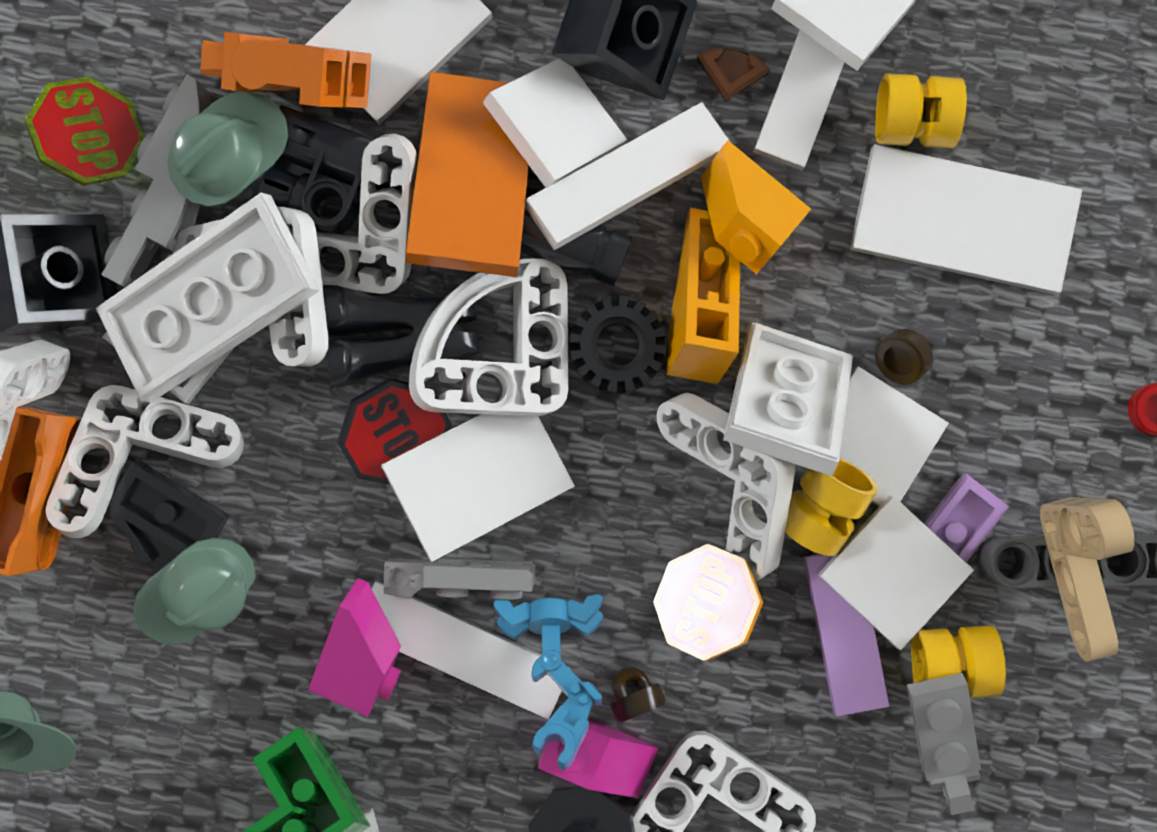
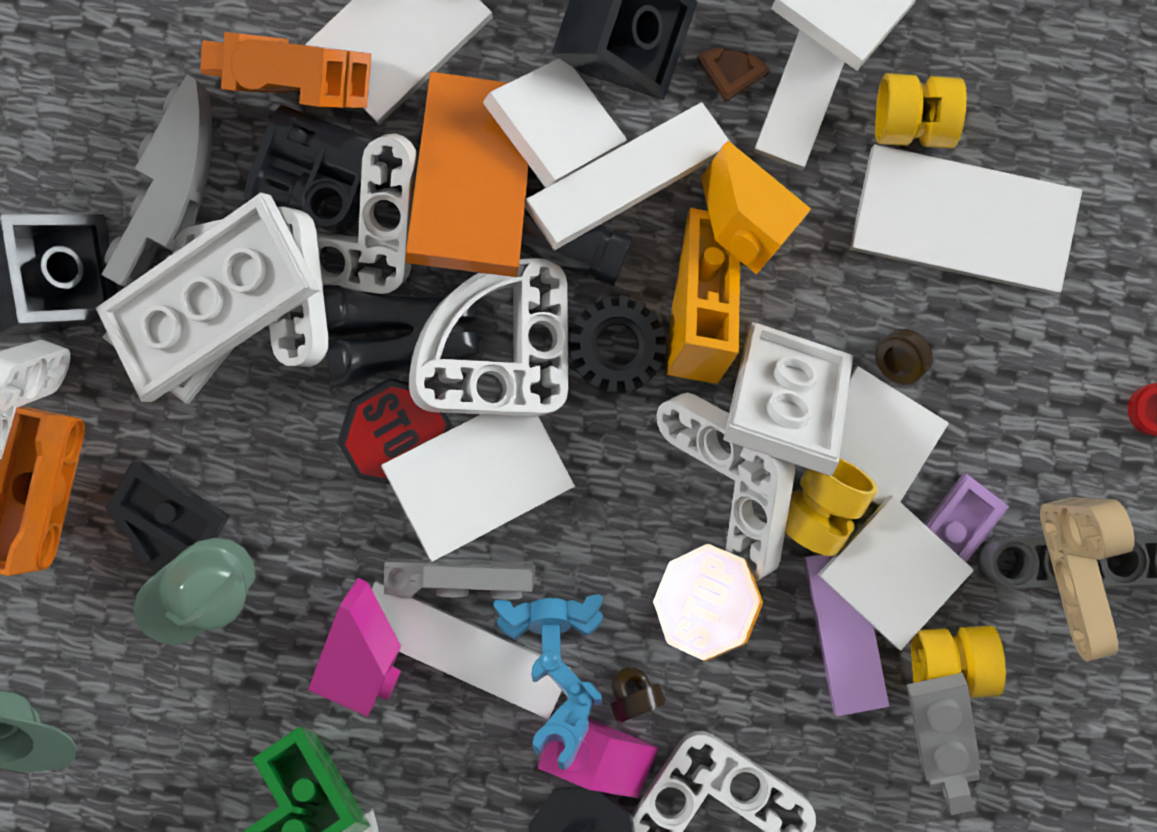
(84, 131): piece -> none
(118, 438): white beam -> none
(226, 147): sand green piece -> none

